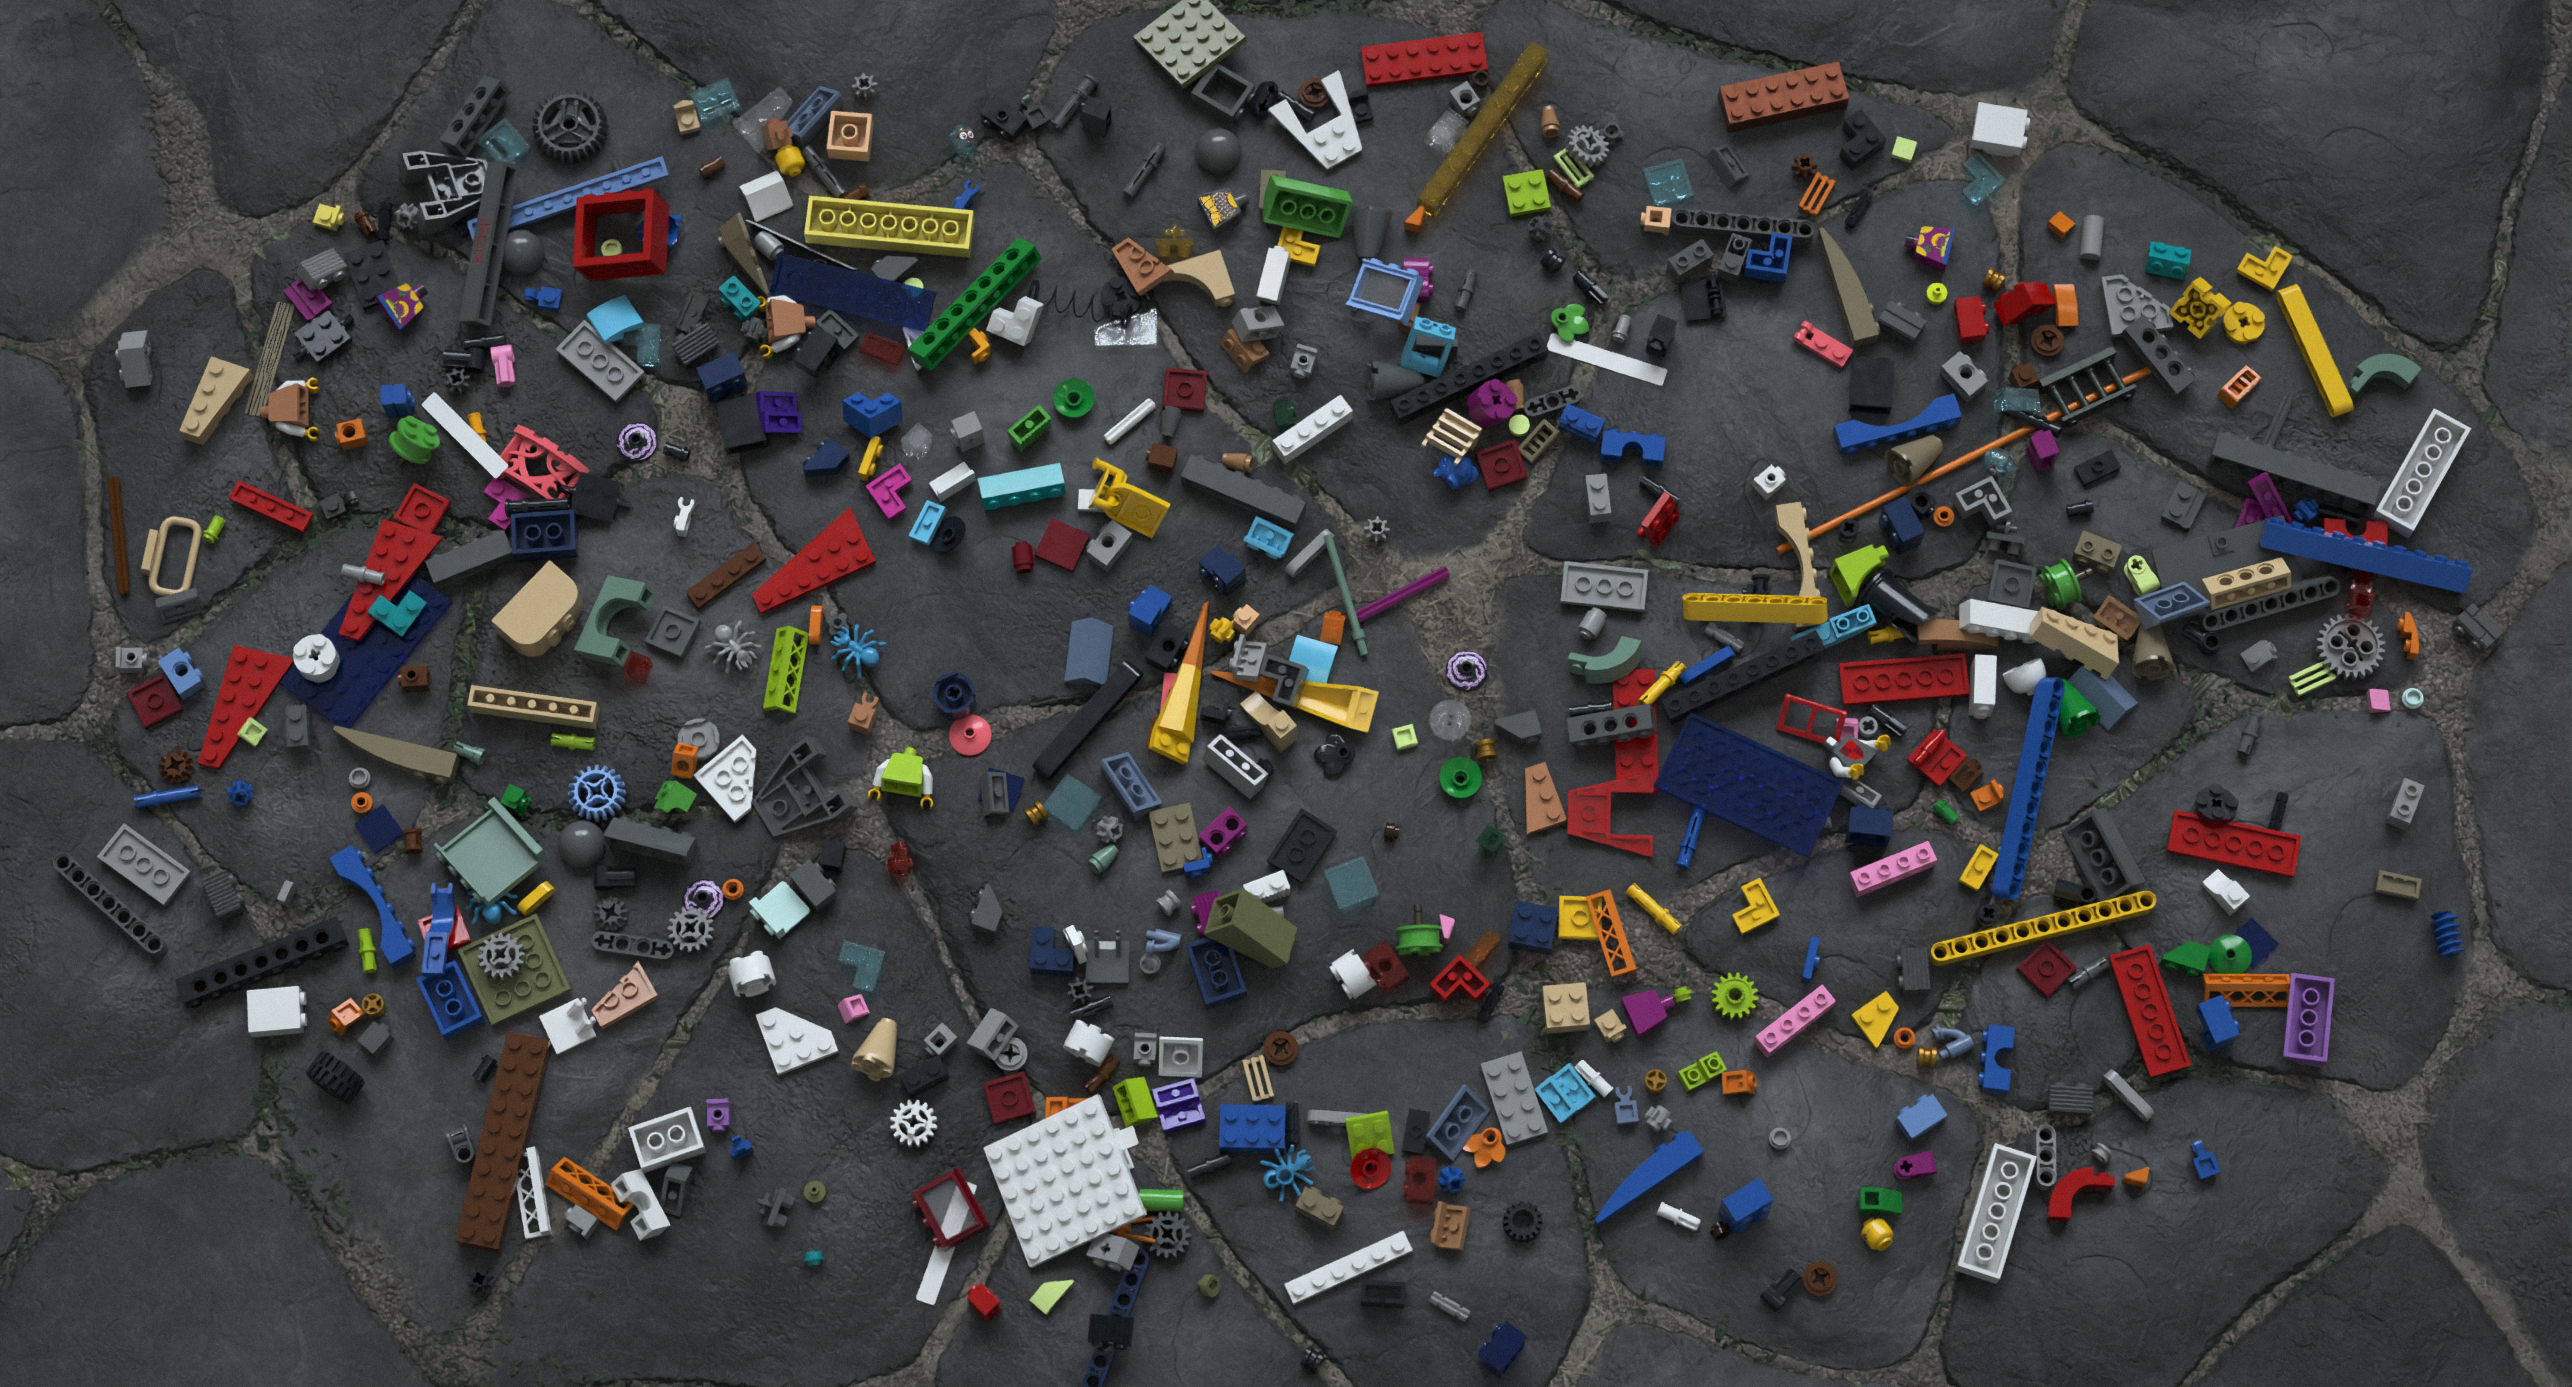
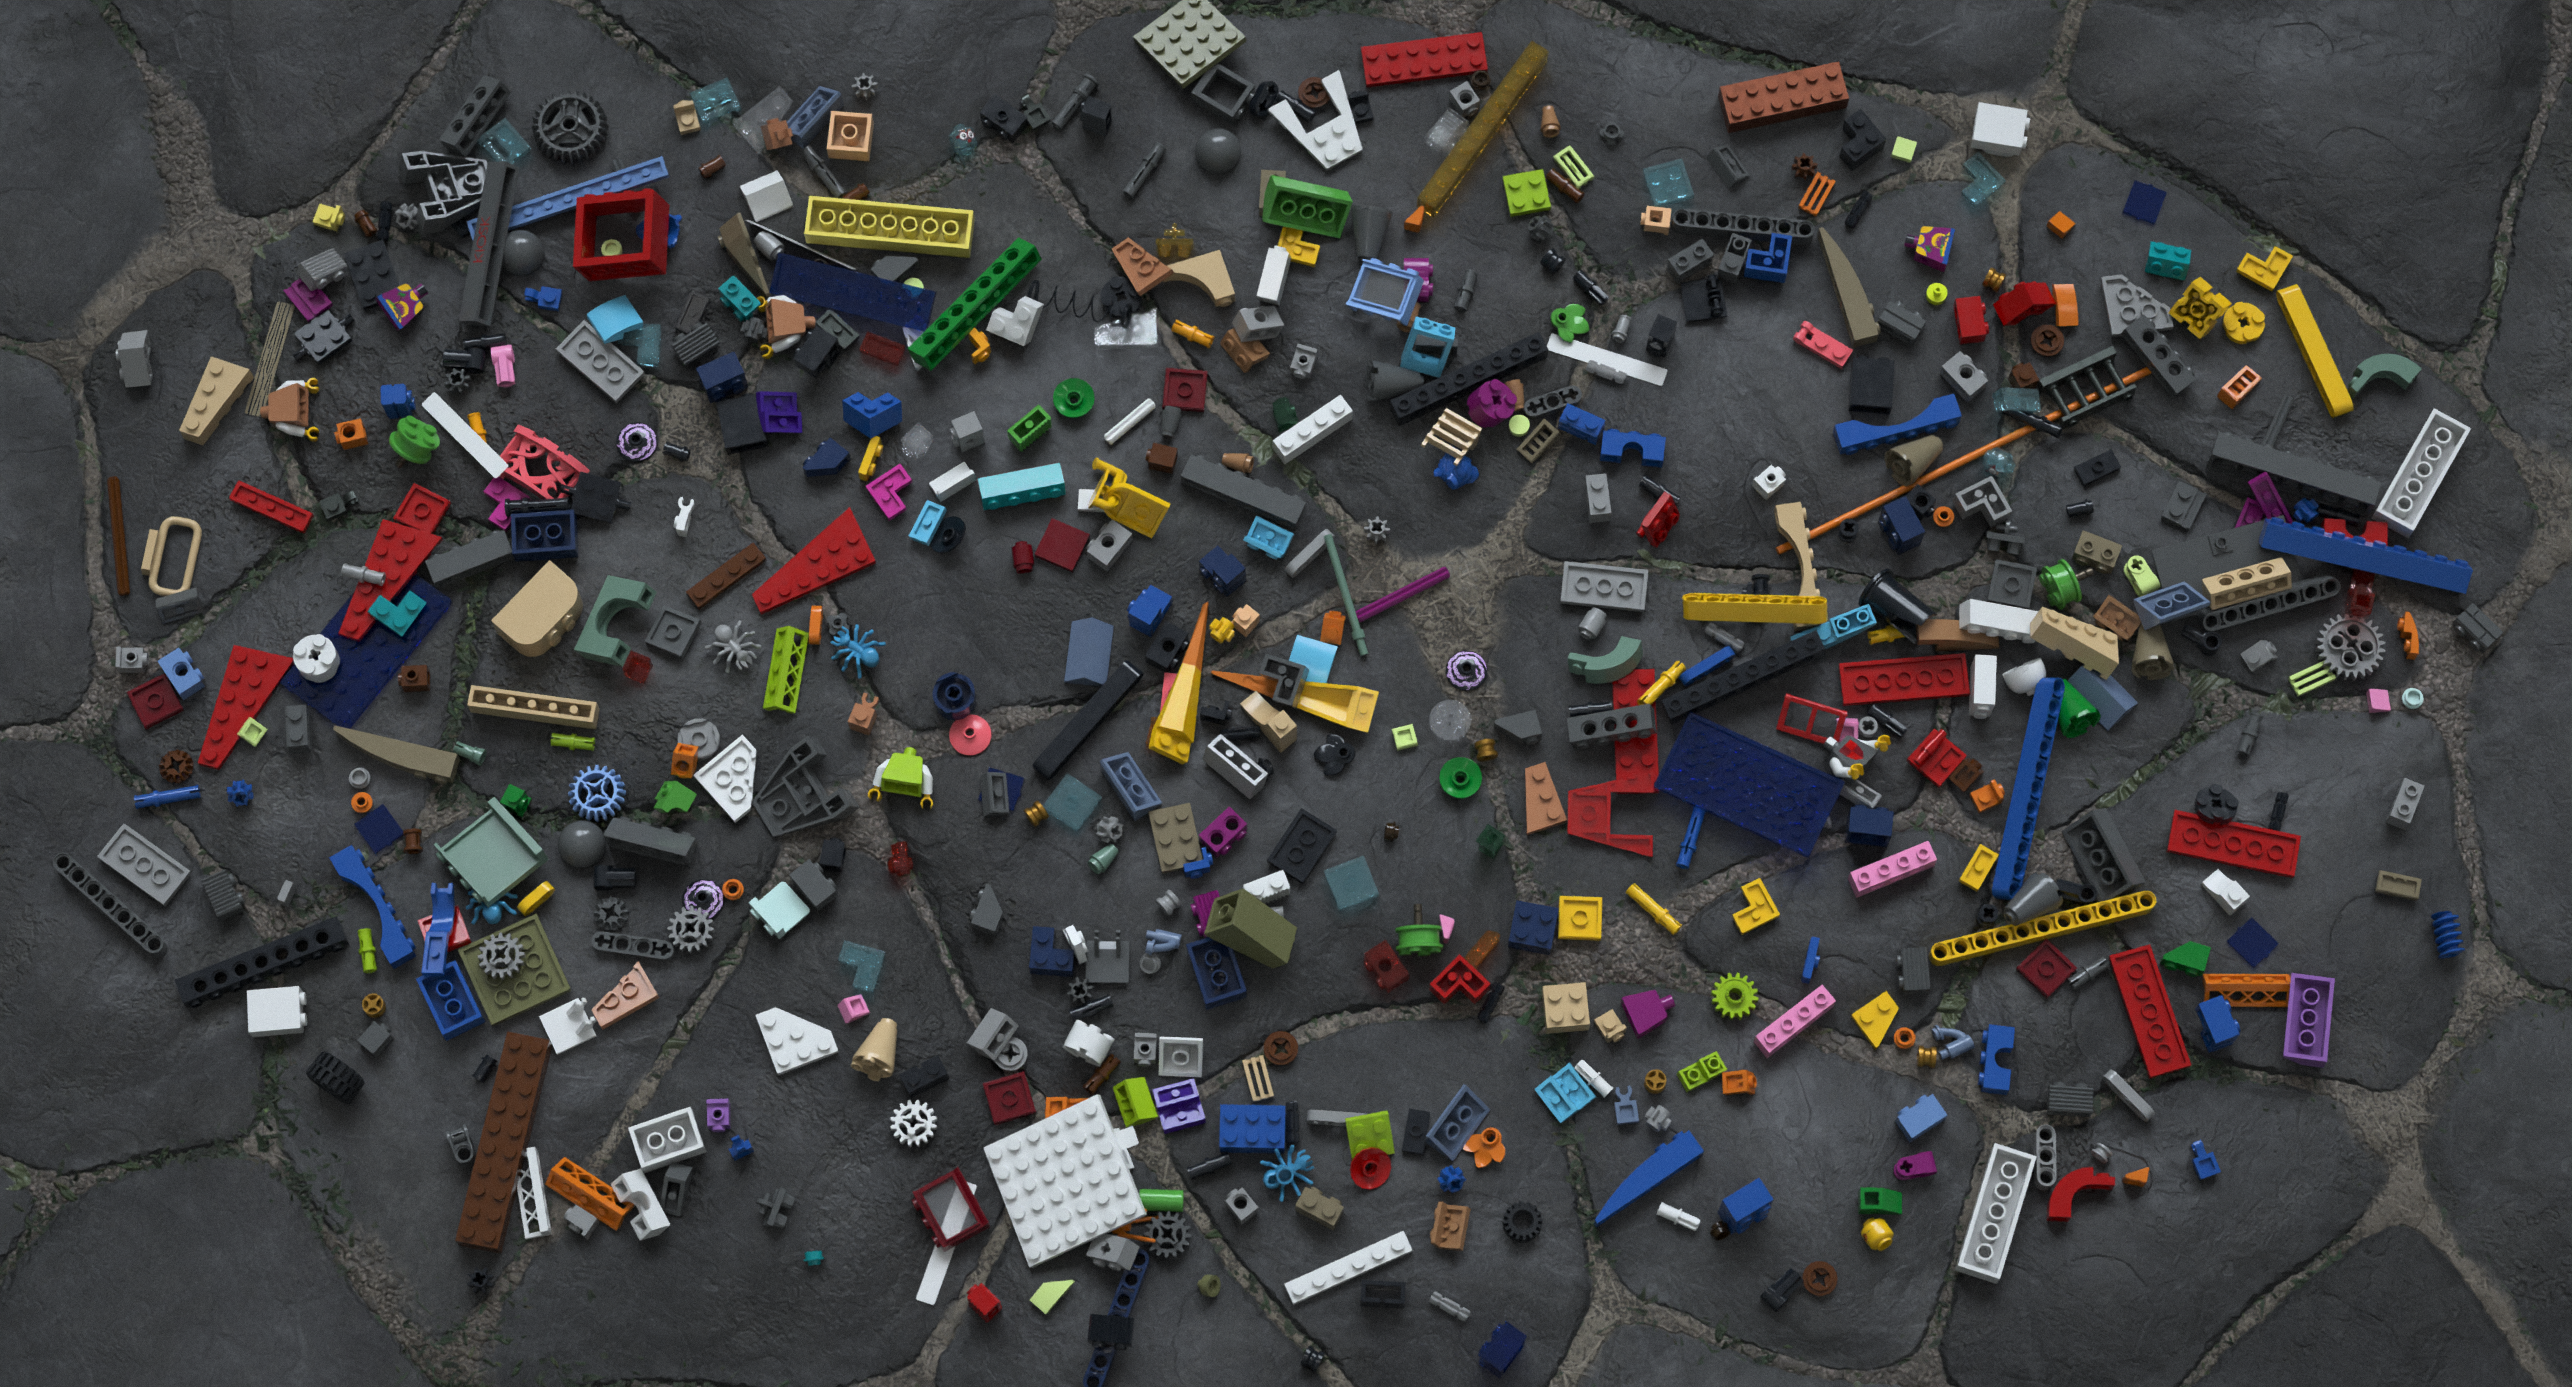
(214, 529): lime pin -> none
(345, 1016): orange bracket -> none
(751, 974): white brick -> none
(790, 160): yellow head -> none
(817, 1196): olive tile -> none
(941, 1033): light grey brick -> none
(965, 200): blue plate -> none
(1192, 333): none -> light orange pin
(1221, 208): dark grey torso -> none
(1246, 1213): none -> light grey brick
(1247, 659): light grey bracket -> none
(1353, 973): white brick -> none
(1420, 1167): clear red brick -> none
(1501, 465): dark red tile -> none
(1514, 1098): light grey plate -> none
(1586, 146): light grey gear -> none
(1606, 372): none -> light grey axle
(1620, 935): orange fence -> none
(1681, 994): lime plate -> none
(1779, 1138): light grey plate -> none
(1855, 569): lime hips -> none
(1945, 811): green pin -> none
(2033, 900): none -> dark grey cone
(2042, 450): magenta brick -> none
(2091, 237): light grey brick -> none
(2144, 202): none -> clear blue piece
(2225, 965): green dish -> none

